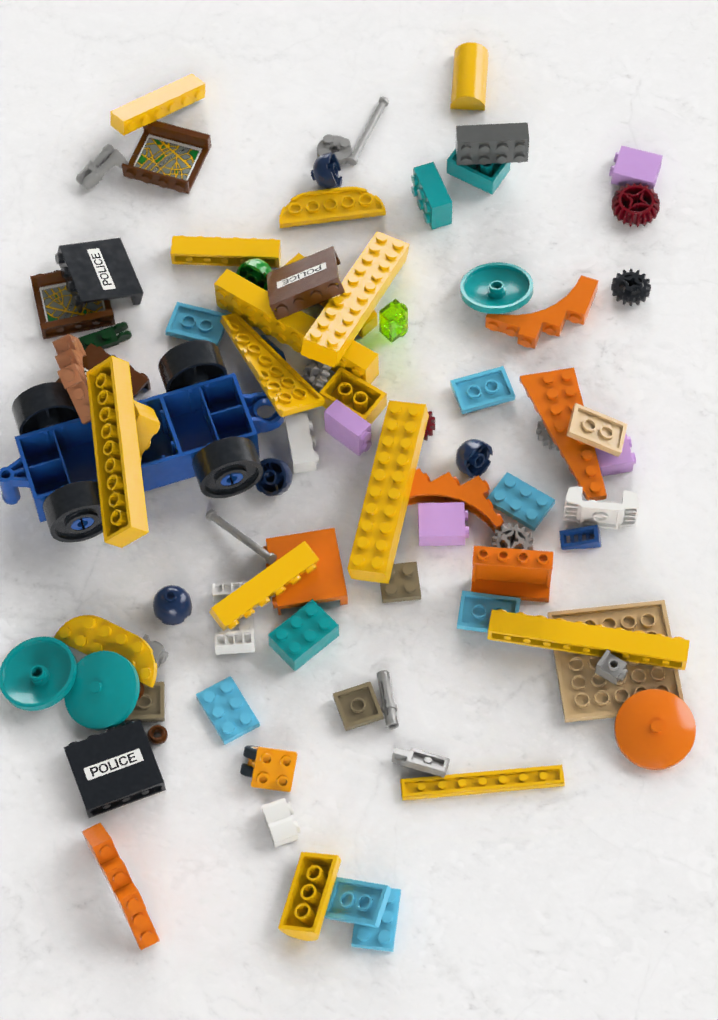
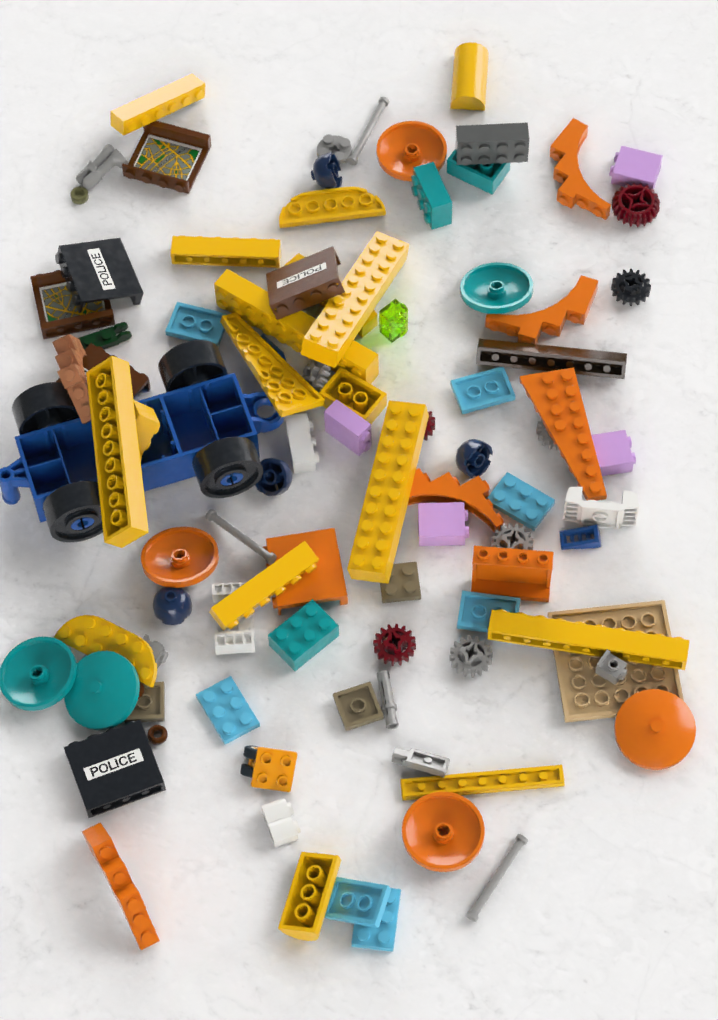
(79, 195): none -> olive tile
(179, 557): none -> orange dish
(255, 272): green cylinder -> none
(387, 649): none -> dark red gear
(409, 146): none -> orange dish
(443, 831): none -> orange dish
(477, 662): none -> light grey gear
(520, 841): none -> light grey bar
(551, 358): none -> dark brown brick
(567, 171): none -> orange arch
(596, 430): tan plate -> none

